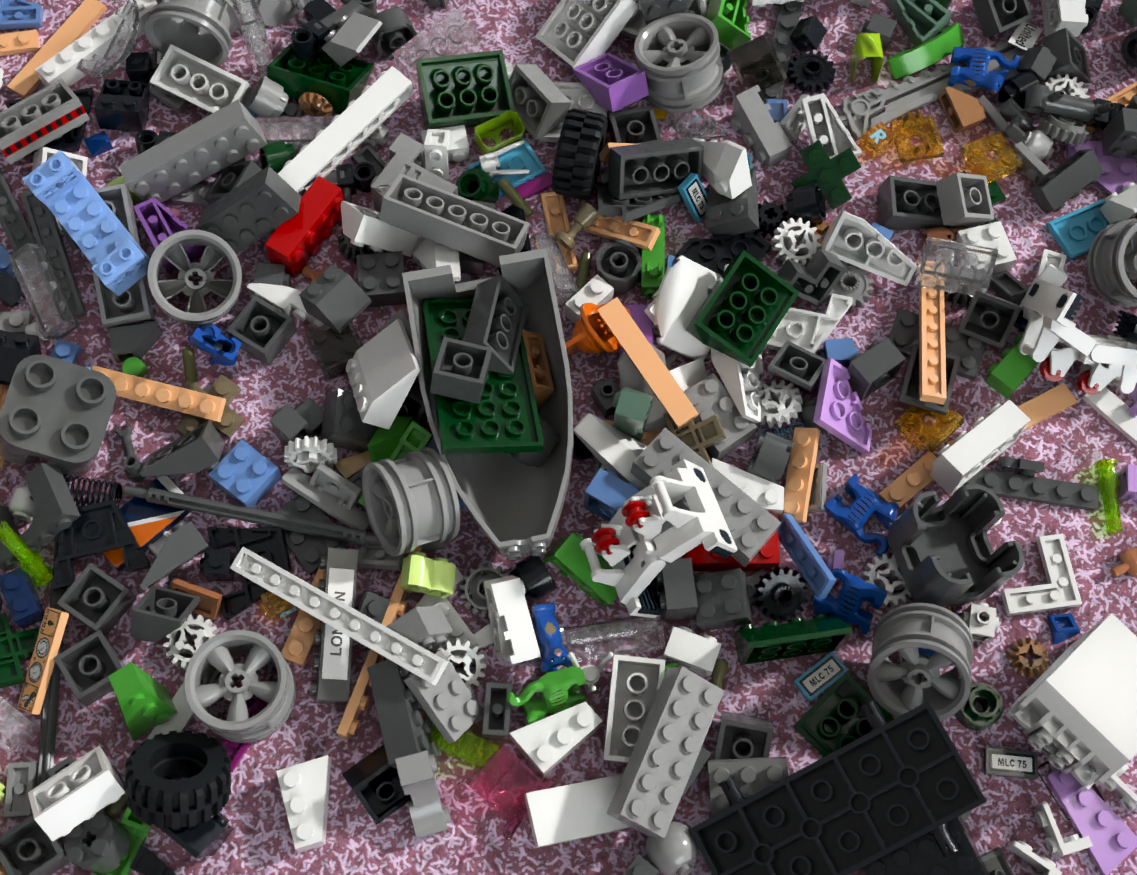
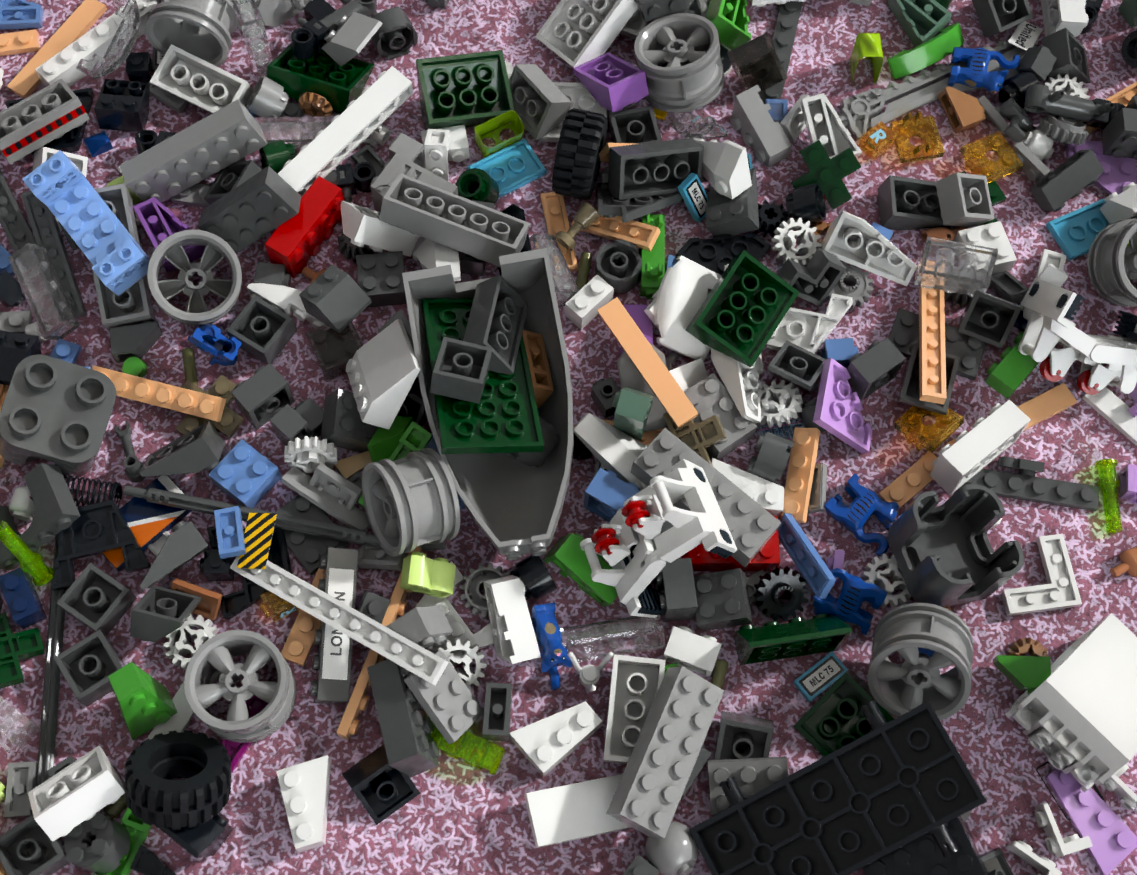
(43, 661): light nougat tile -> none
(229, 532): none -> medium blue plate
(257, 540): none -> sticker
(262, 395): none -> dark grey brick
(418, 780): light grey brick -> none
(447, 36): clear slope -> none
(490, 161): white plant -> none
(504, 783): clear pink piece -> none
(514, 196): olive piece -> none
(535, 186): magenta piece -> none
(558, 692): bright green animal -> none
(591, 333): orange helmet -> none
(808, 34): black brick -> none
(811, 72): black gear -> none
(880, 25): dark grey brick -> none
(981, 621): white brick -> none
(991, 704): dark green piece -> none
(1011, 763): tile -> none
(1024, 671): none -> bright green slope
(1063, 629): blue slope -> none

